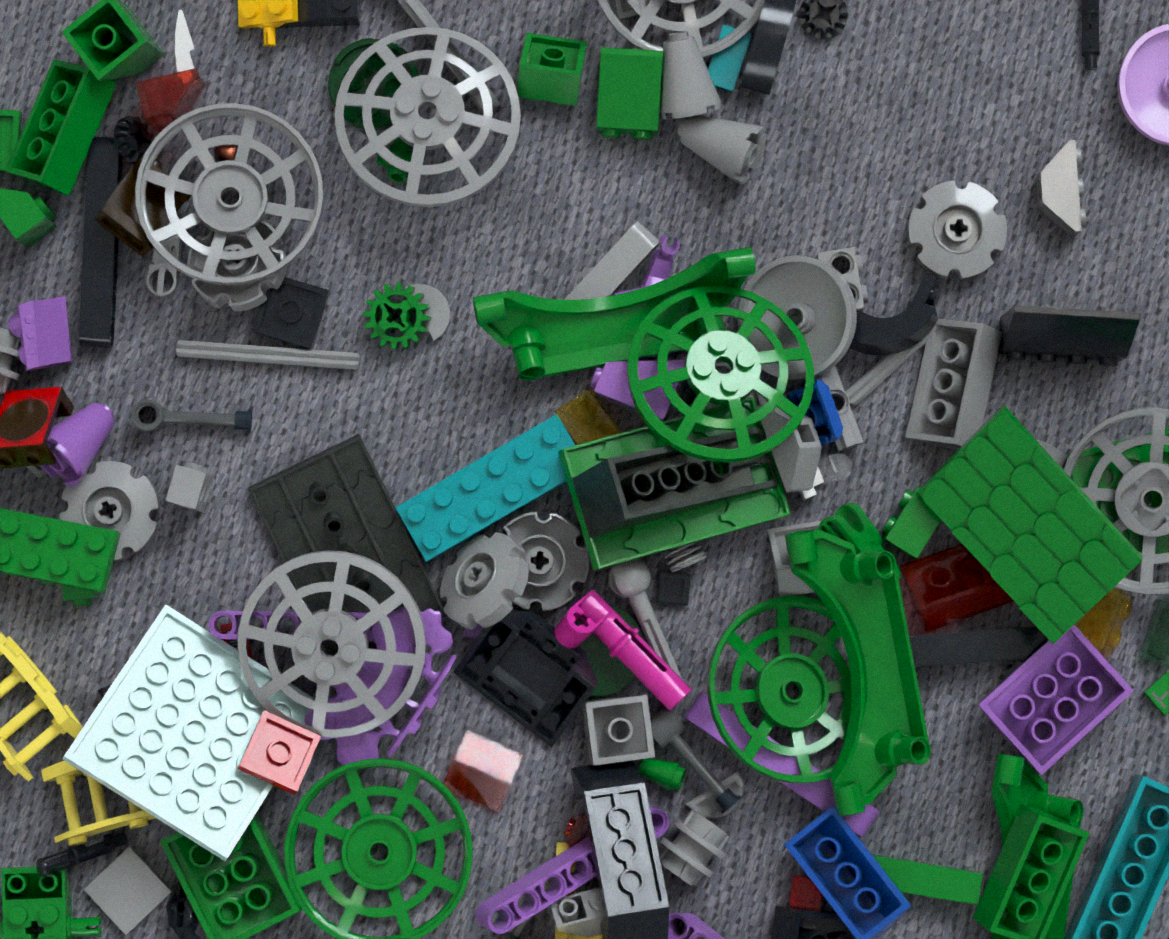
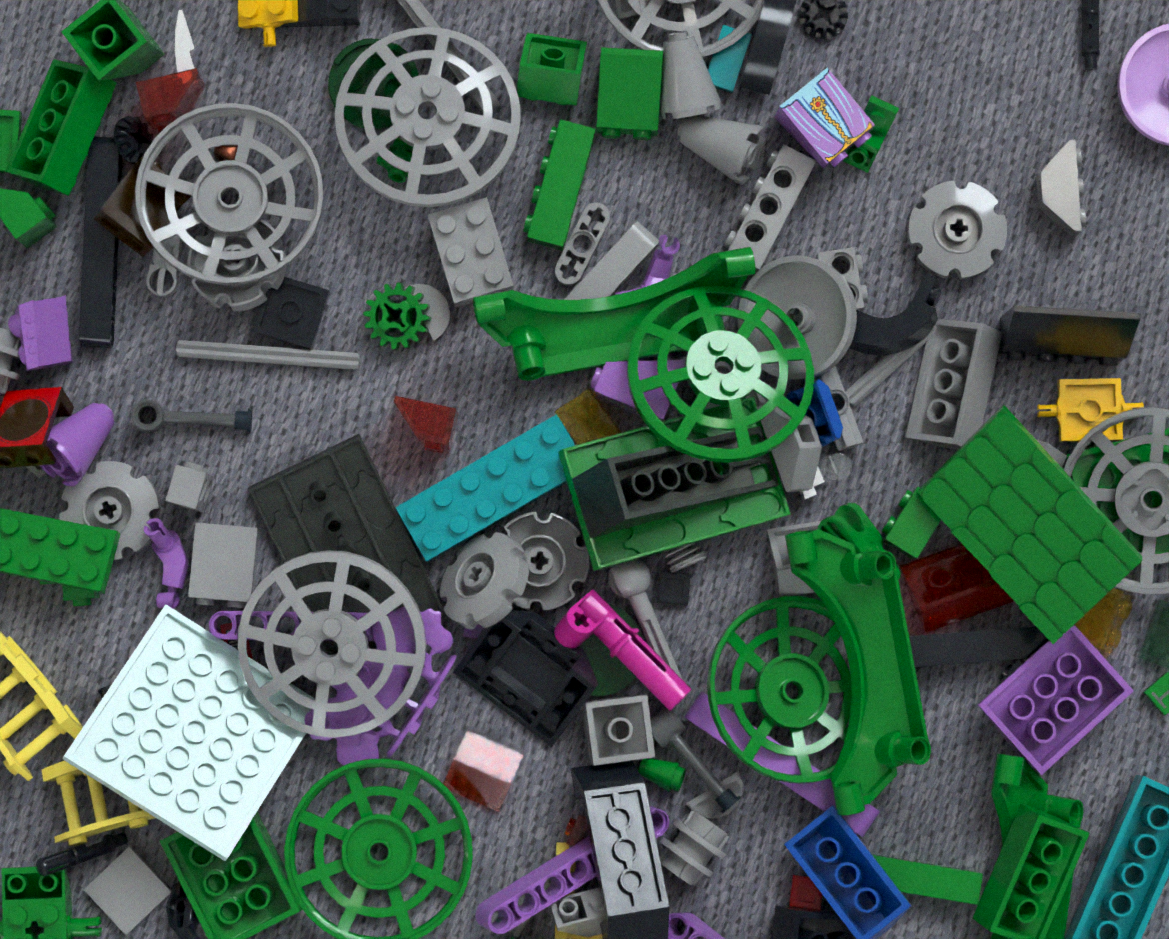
(174, 559): none -> medium lavender arm
(224, 564): none -> light grey brick
(279, 752): plate -> none
(430, 422): none -> clear red slope
(470, 251): none -> light grey brick
(560, 185): none -> green brick
(584, 220): none -> light grey beam
(797, 168): none -> light grey brick
(825, 119): none -> slope
(882, 115): none -> green slope
(1086, 404): none -> yellow plate

